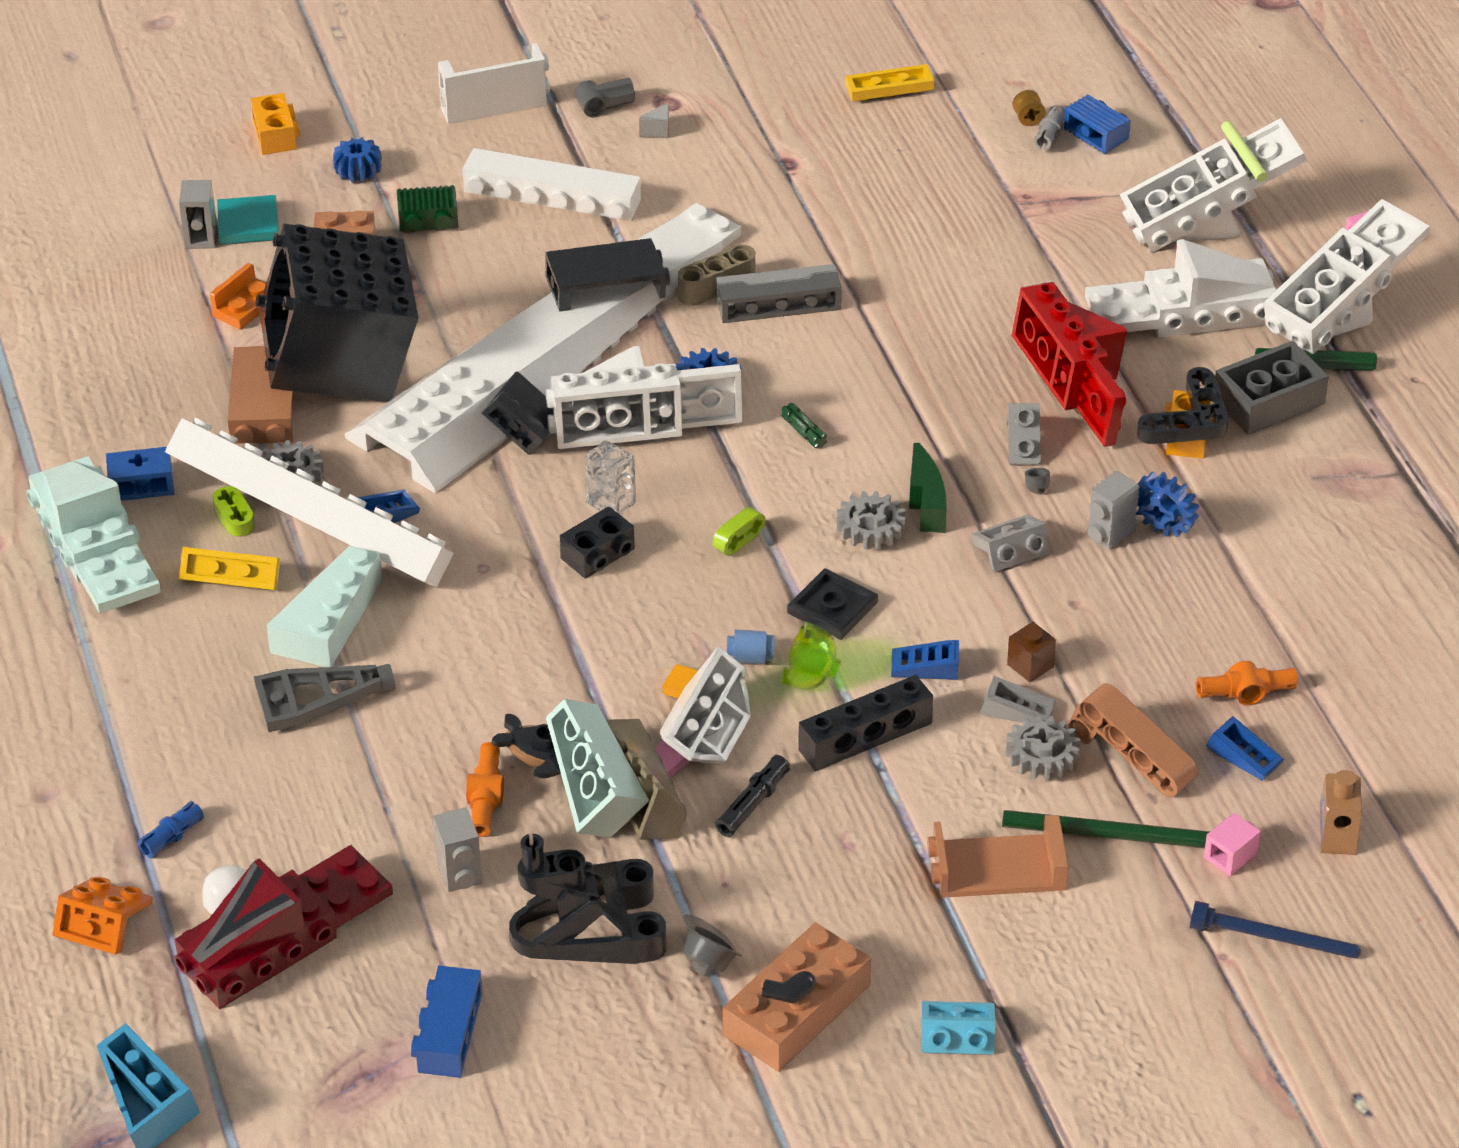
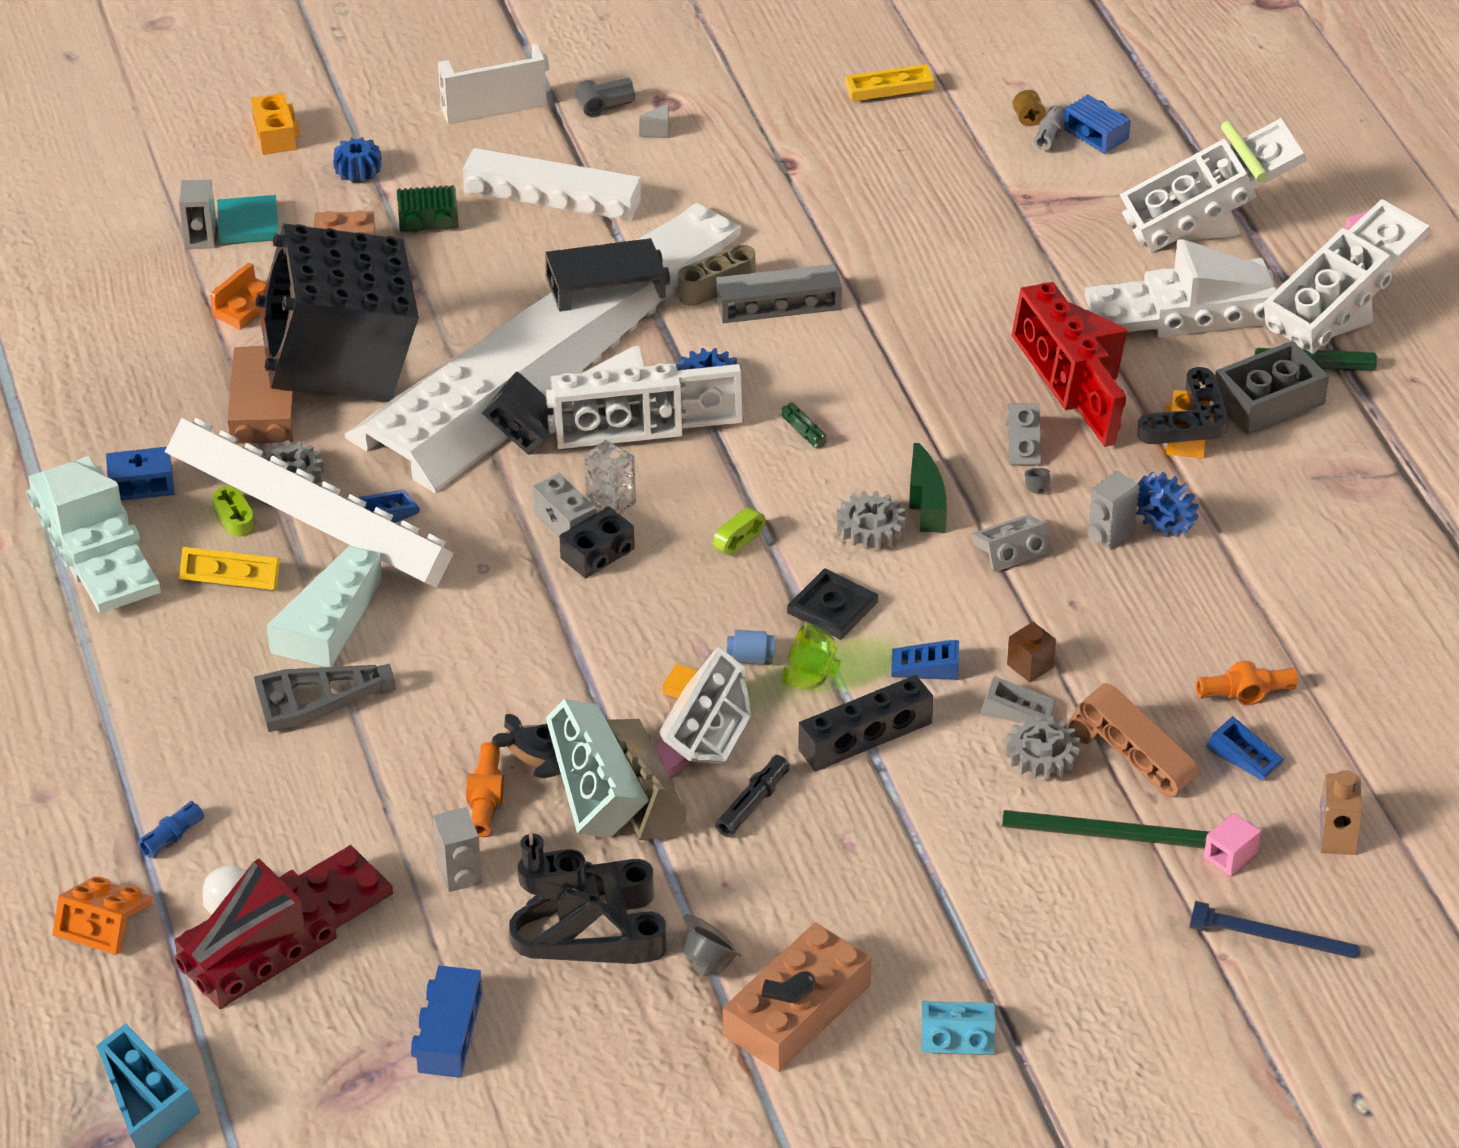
(560, 504): none -> light grey brick
(999, 863): nougat panel -> none

